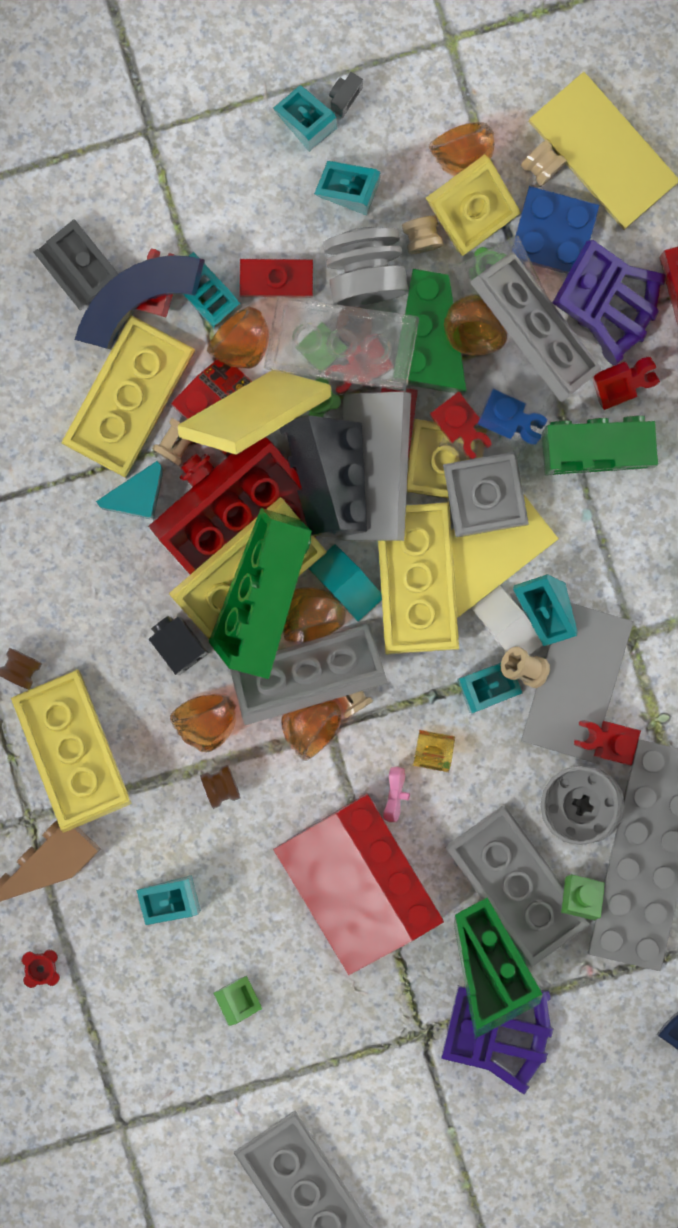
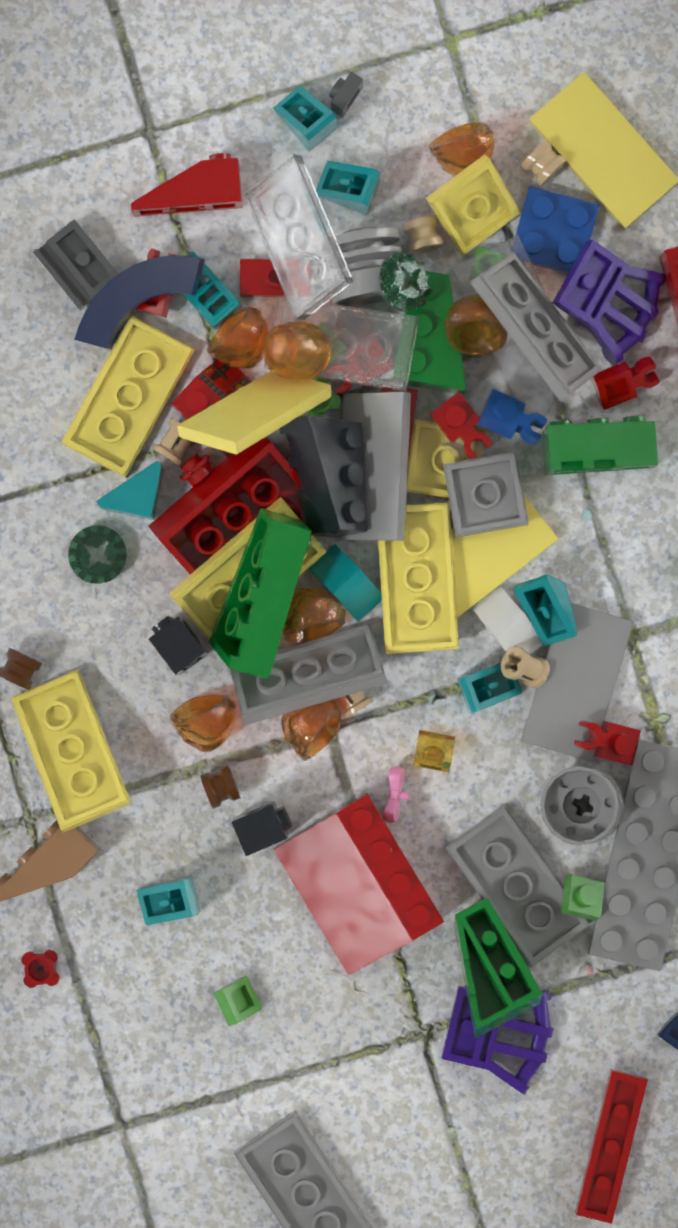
(80, 557): none -> clear green gear
(202, 187): none -> red slope
(262, 827): none -> black brick
(296, 350): none -> clear orange hat
(298, 237): none -> clear tile
(393, 276): none -> clear green gear
(611, 1146): none -> red plate

